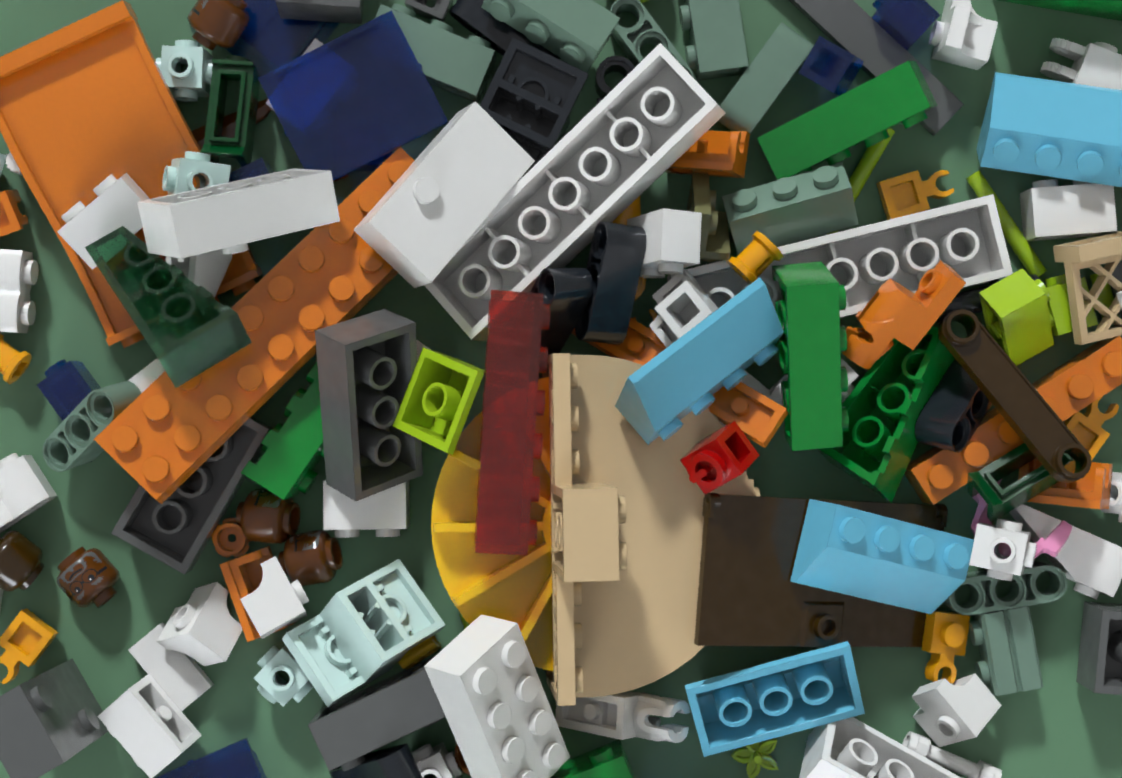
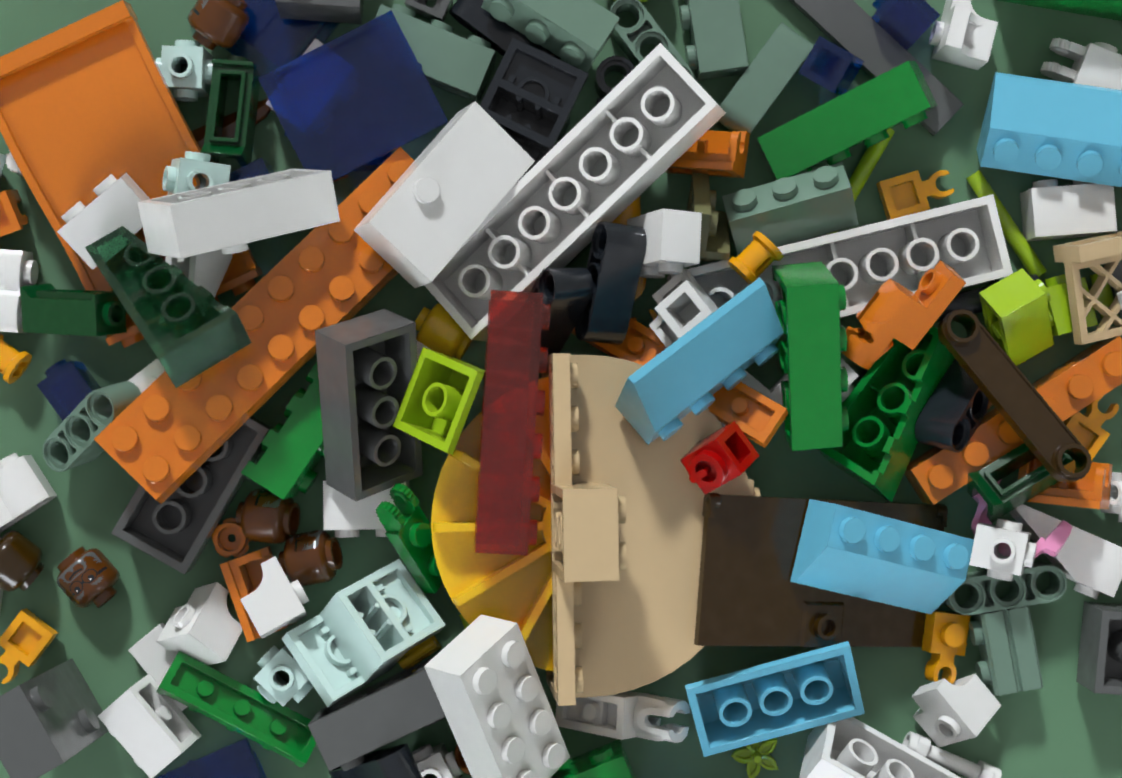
(71, 311): none -> dark green window
(238, 708): none -> green hinge
(411, 536): none -> green hinge
(441, 332): none -> yellow head

